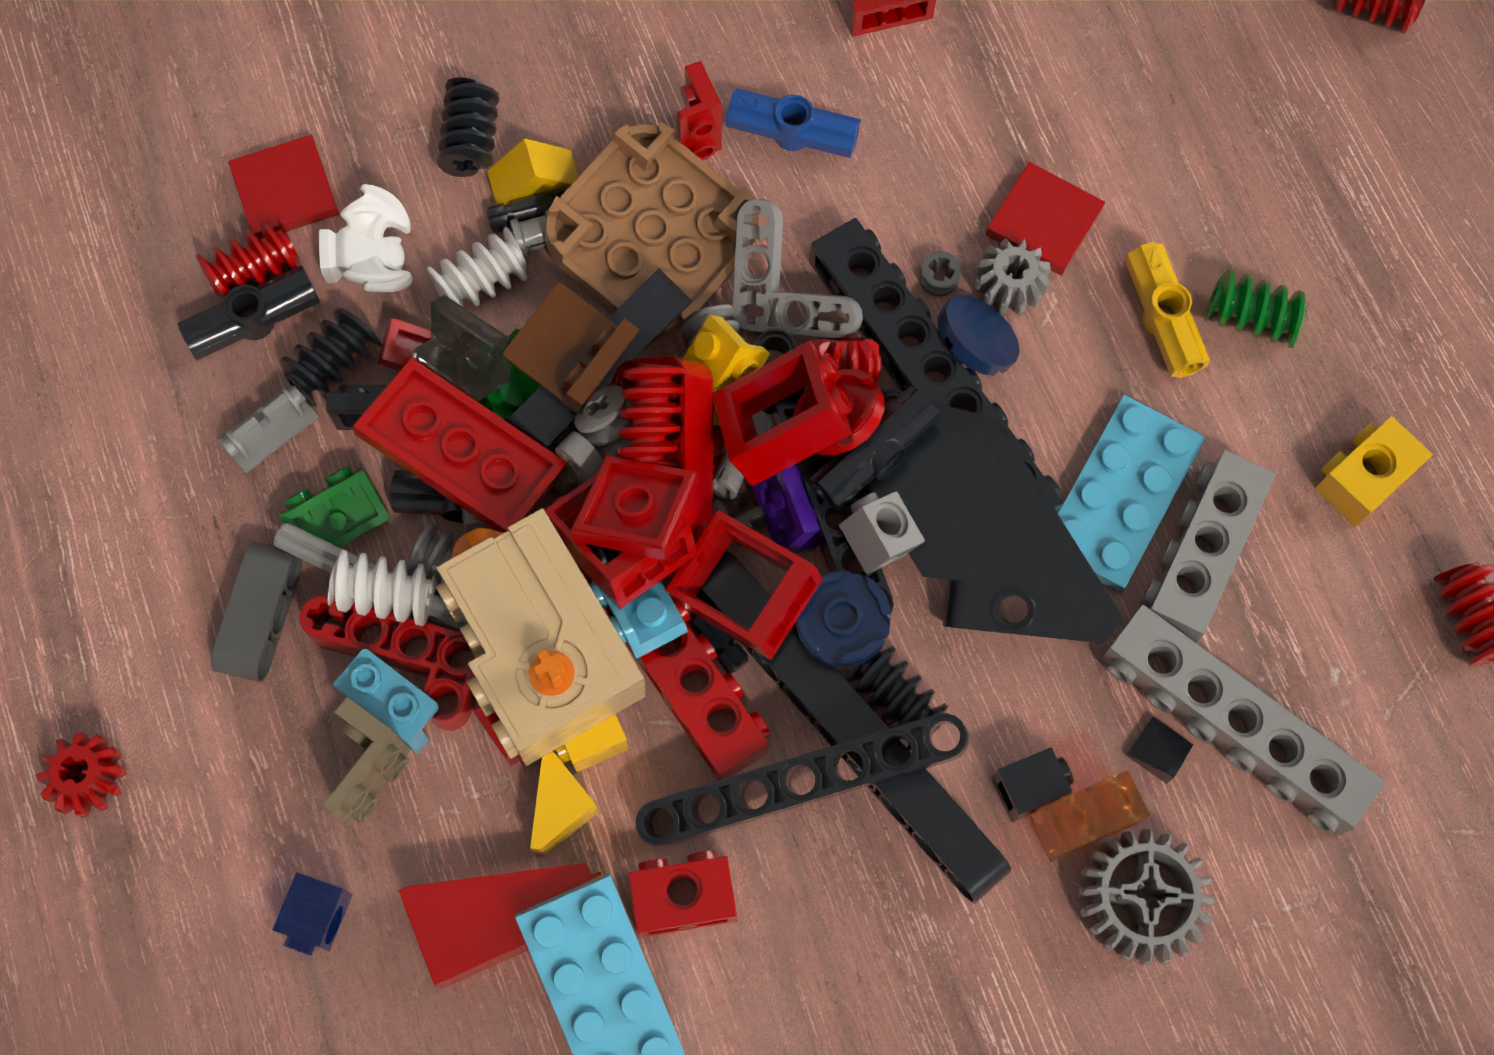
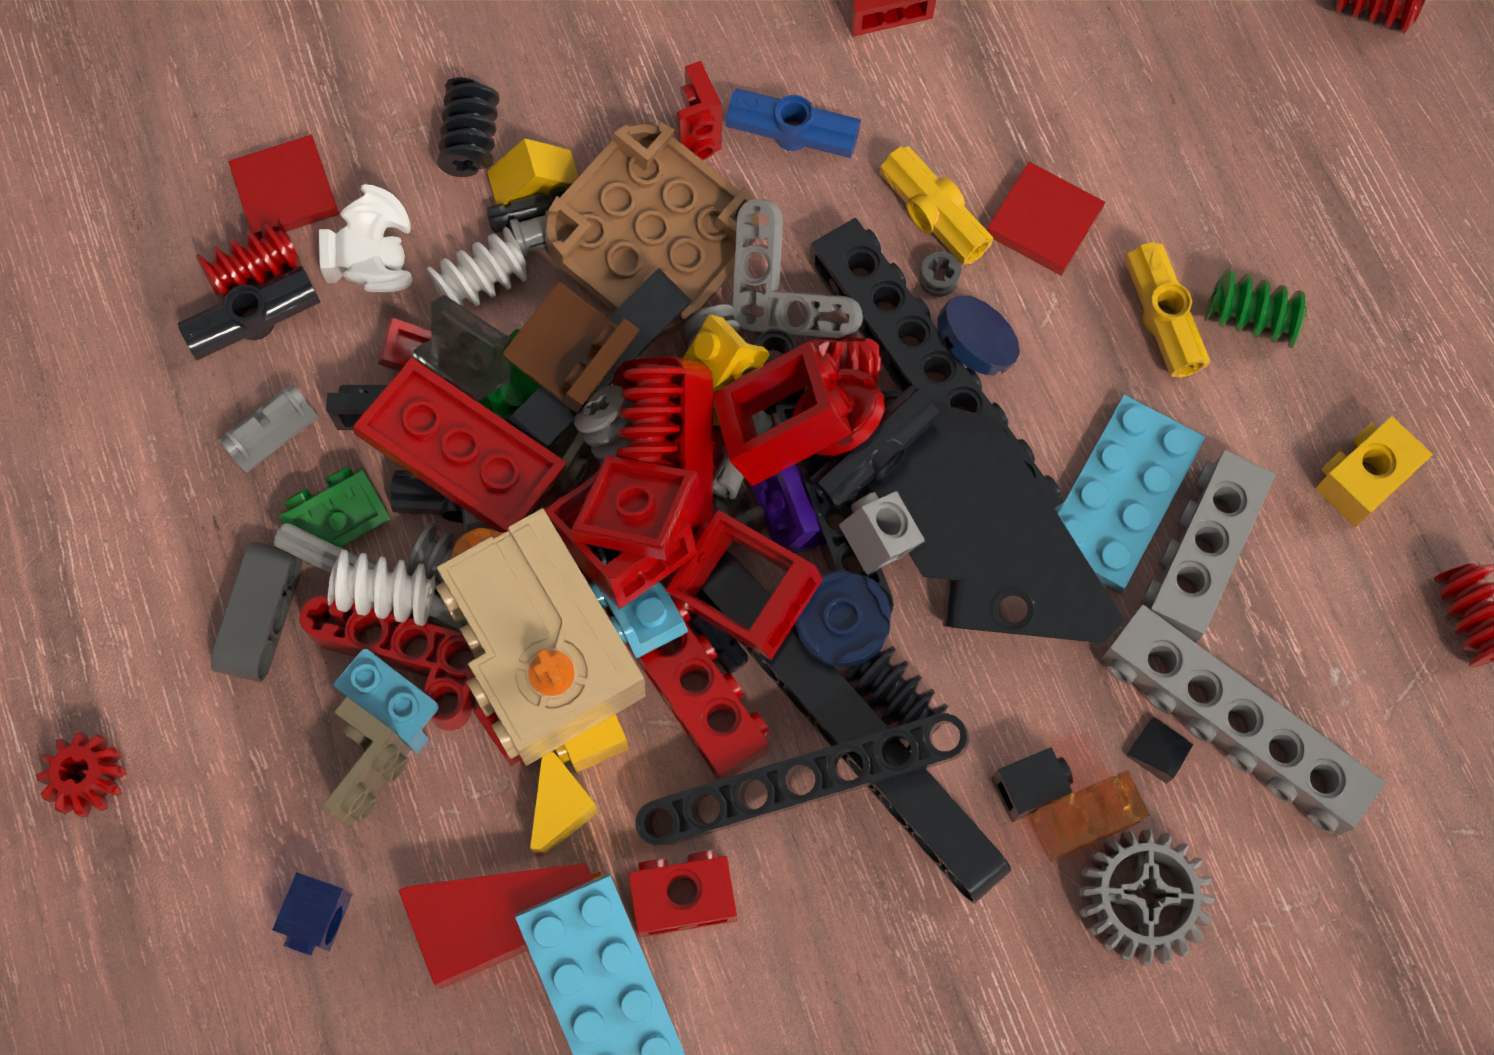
(328, 354): black piece -> none
(580, 456): light grey beam -> none
(935, 205): none -> yellow piece
(1015, 262): light grey gear -> none

